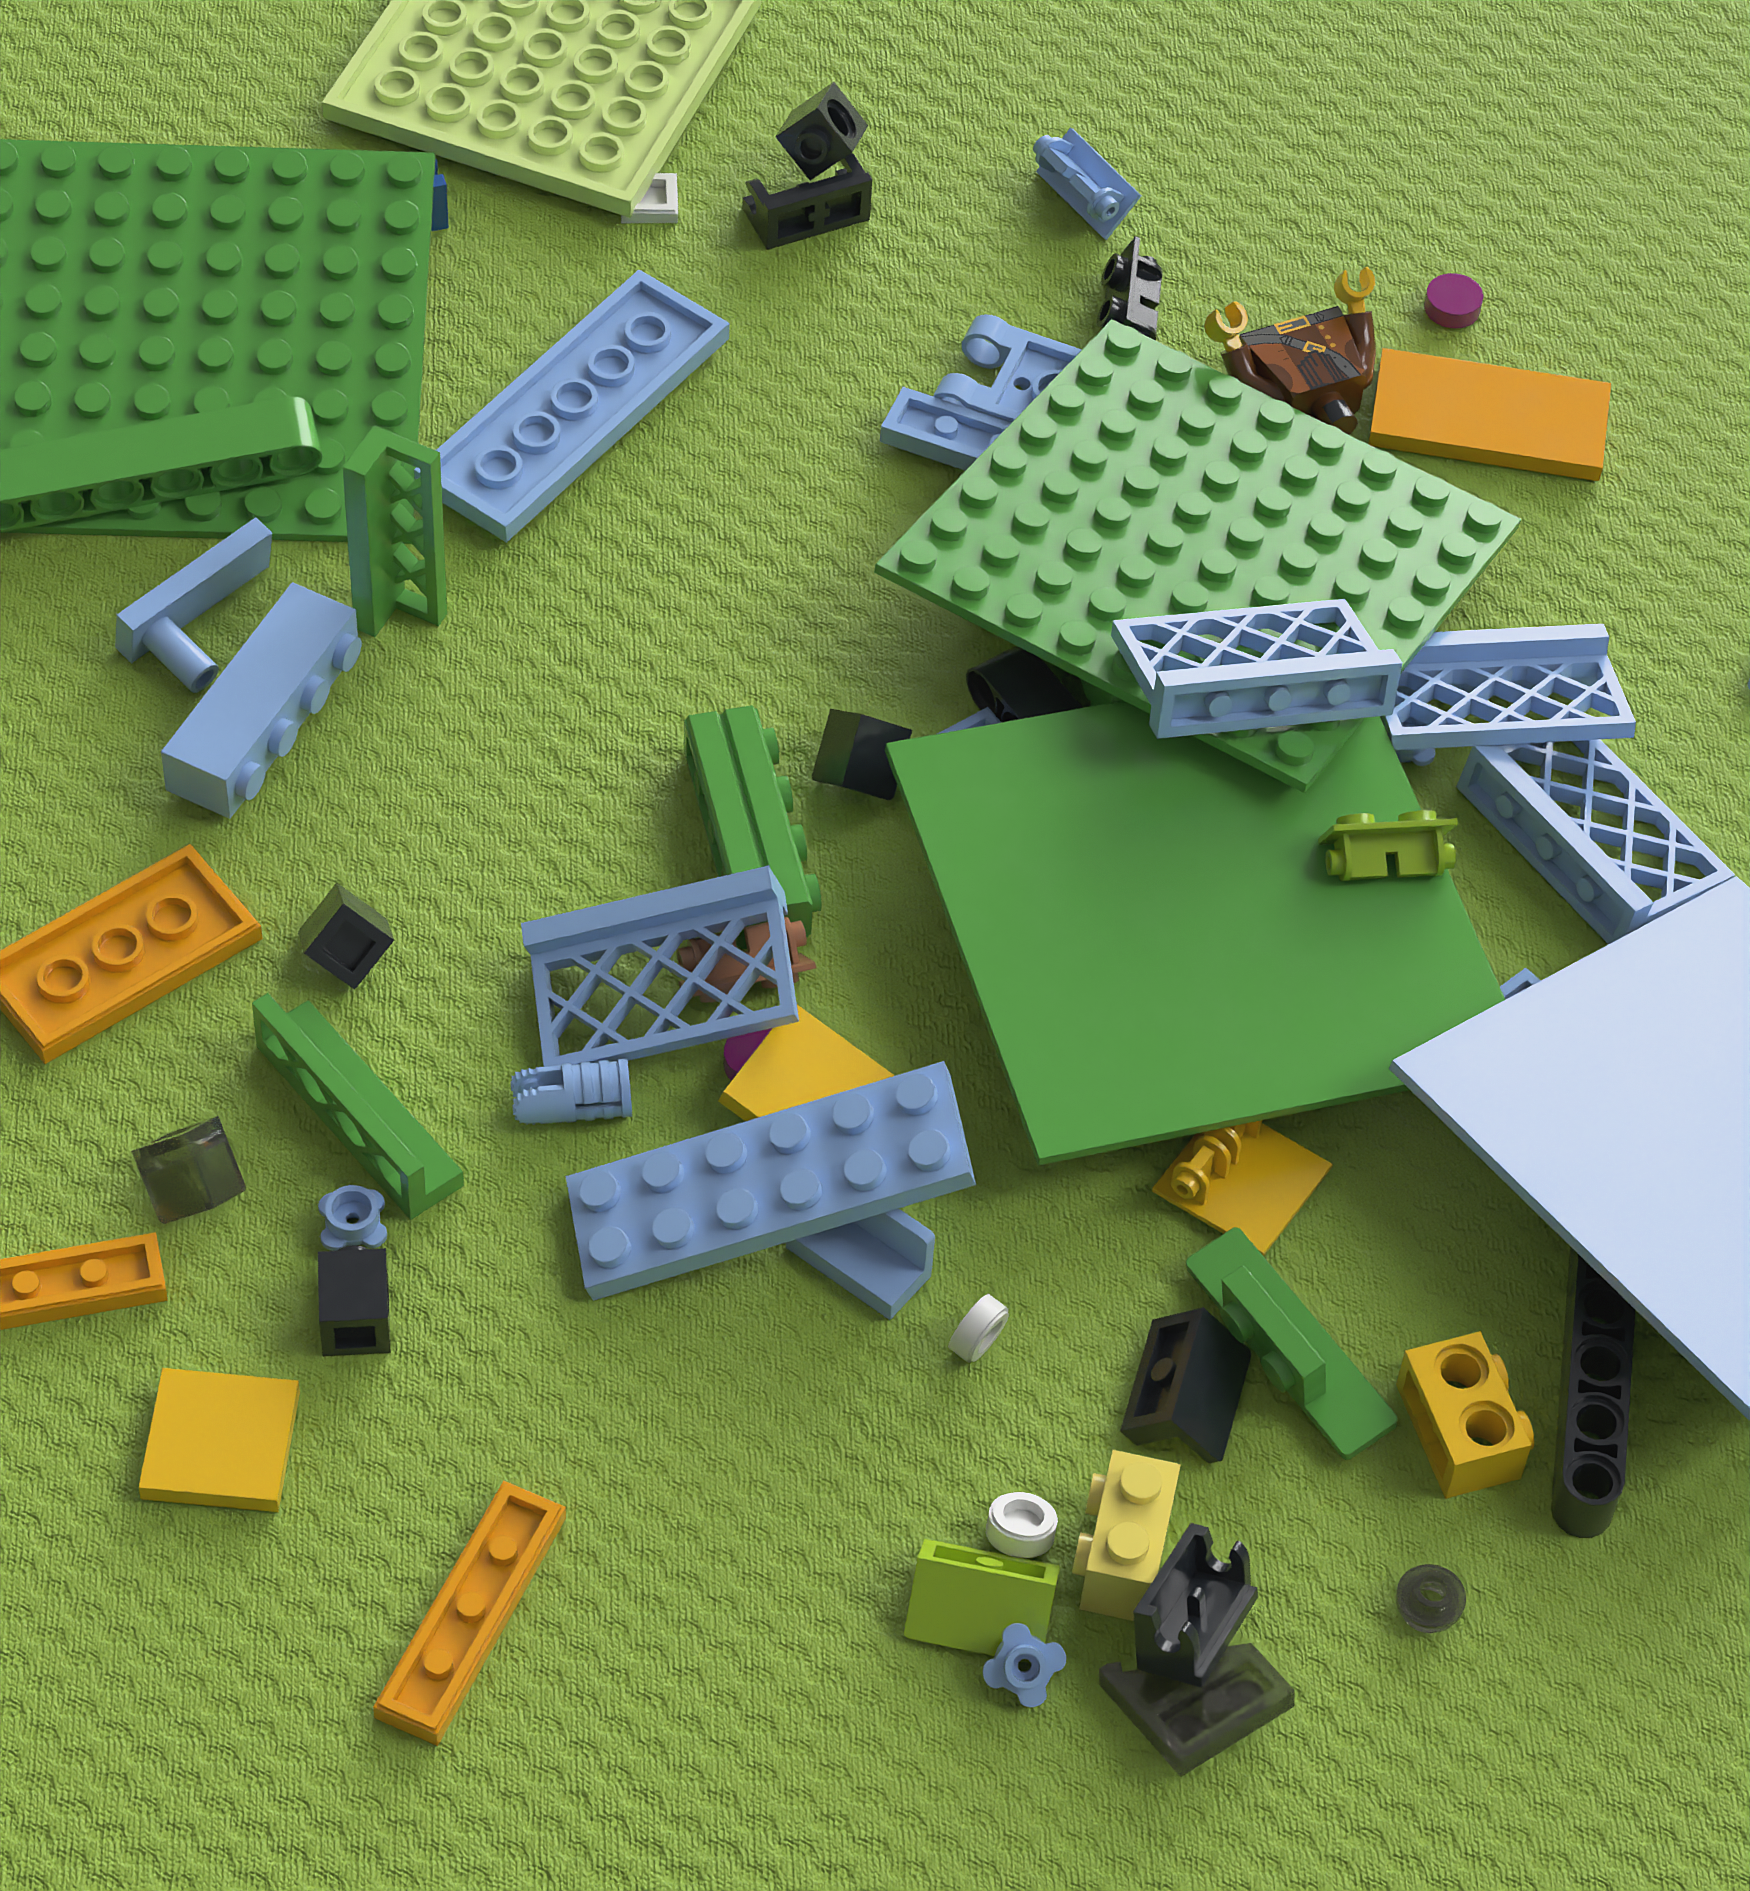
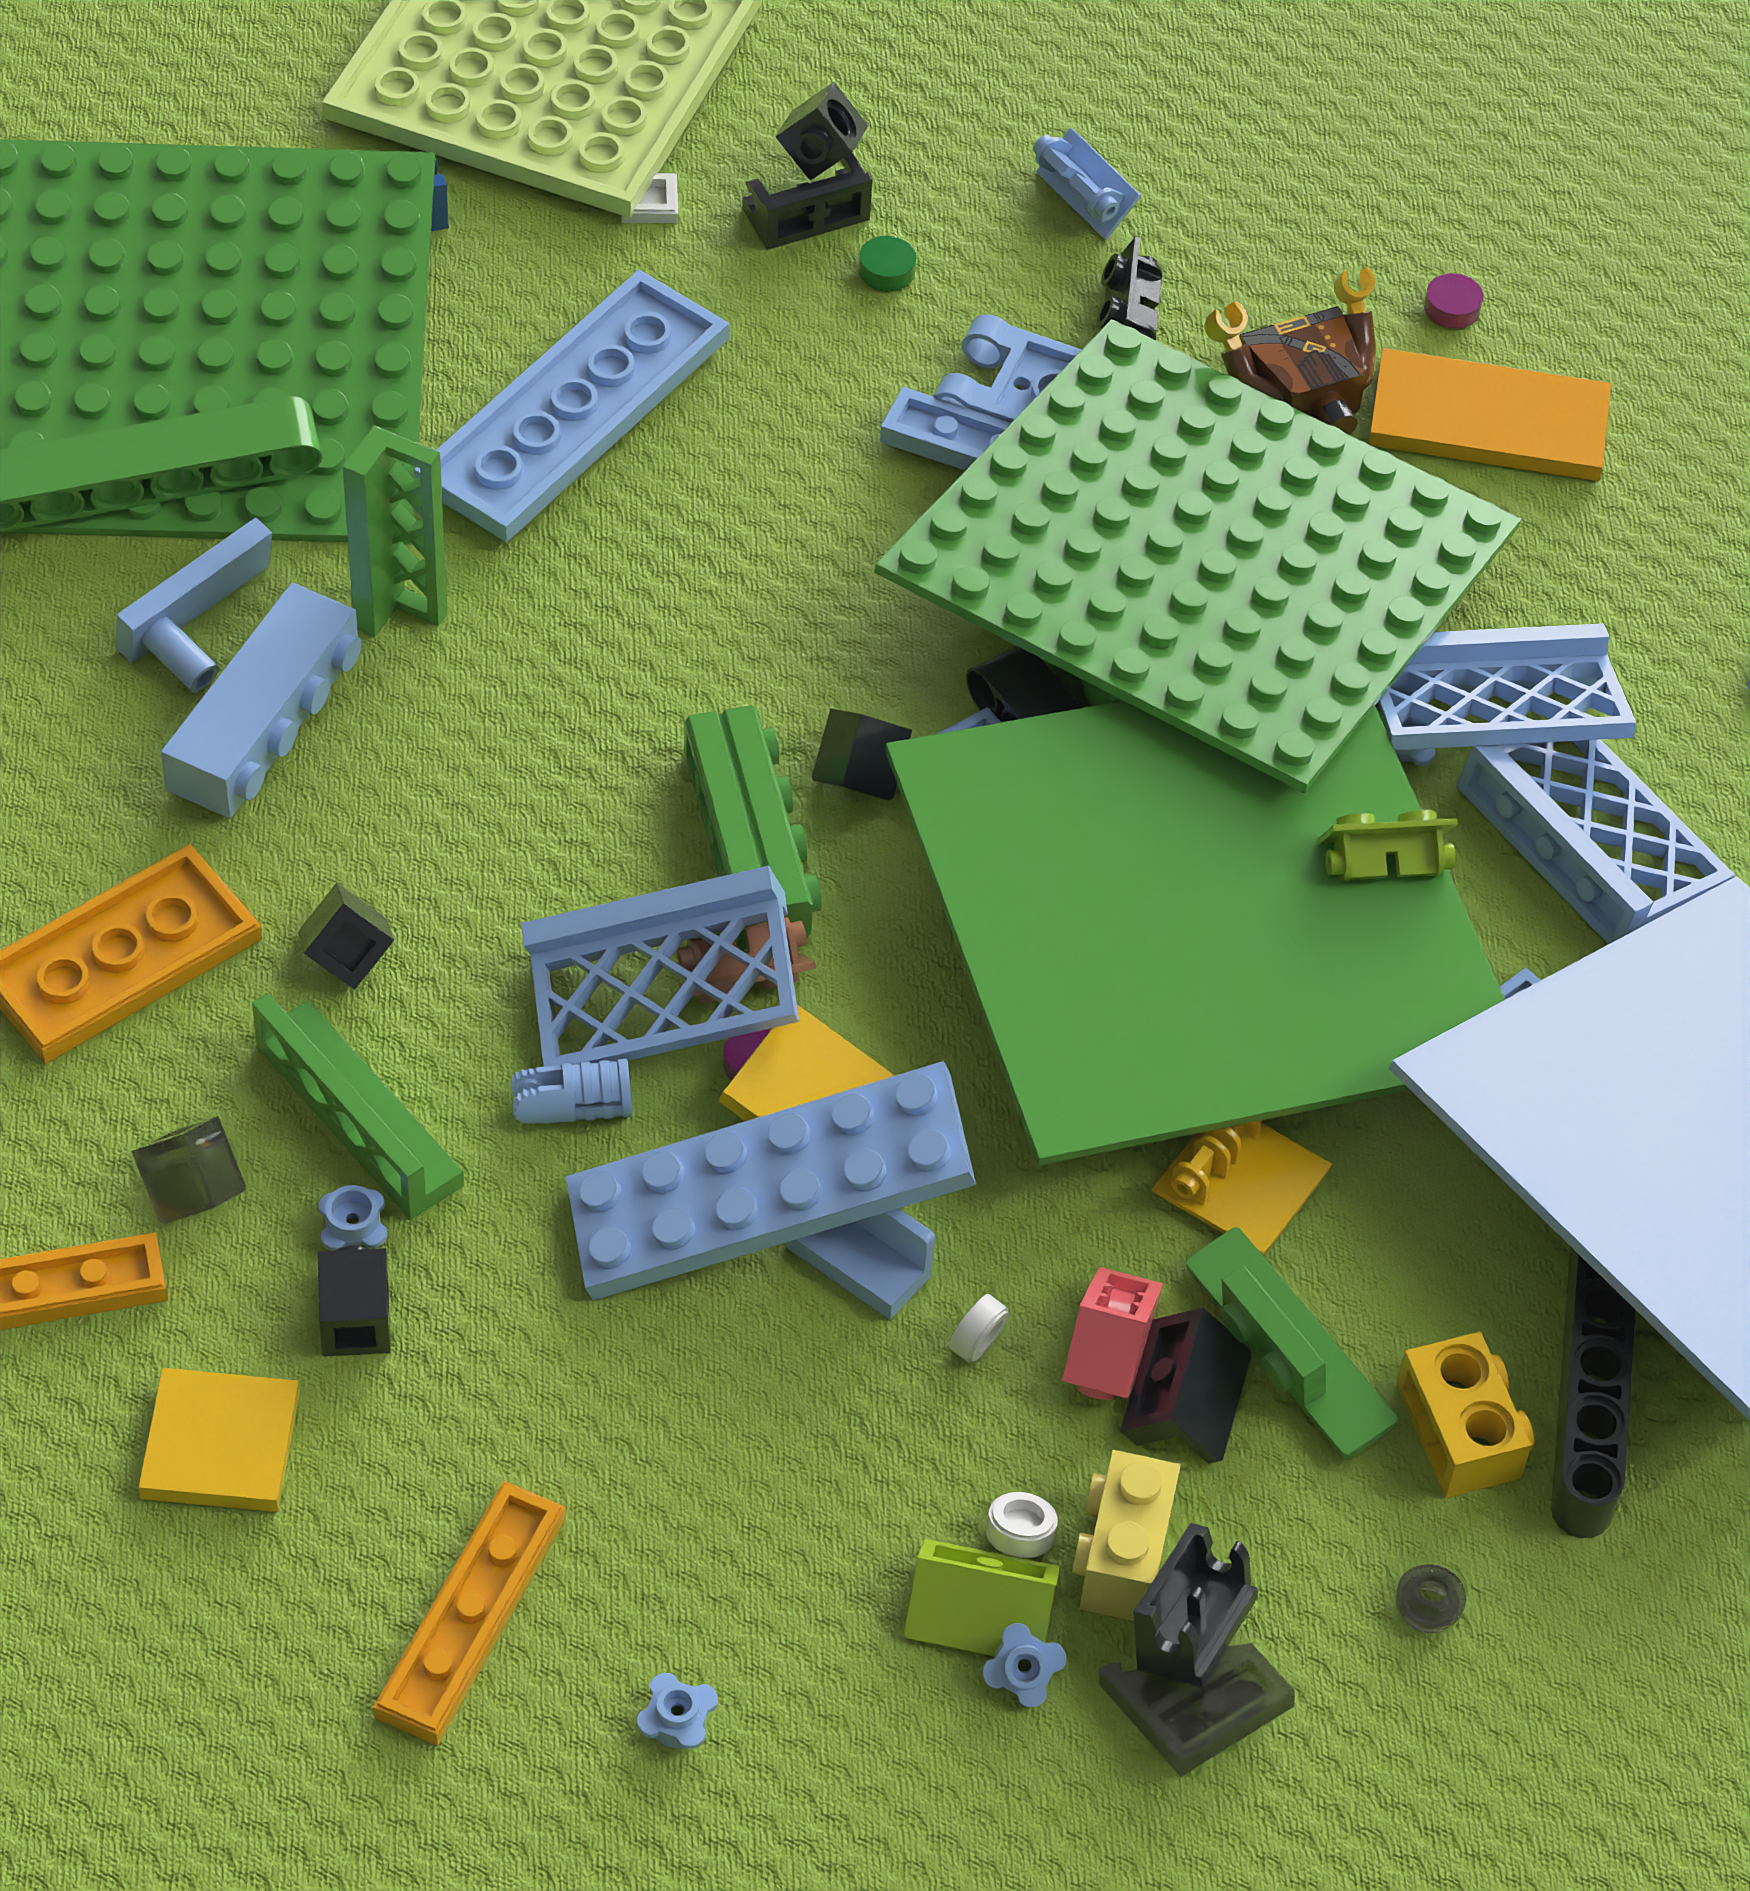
(677, 1731): none -> light blue plate
(887, 263): none -> green tile
(1111, 1334): none -> coral arch
(1252, 692): light blue fence -> none

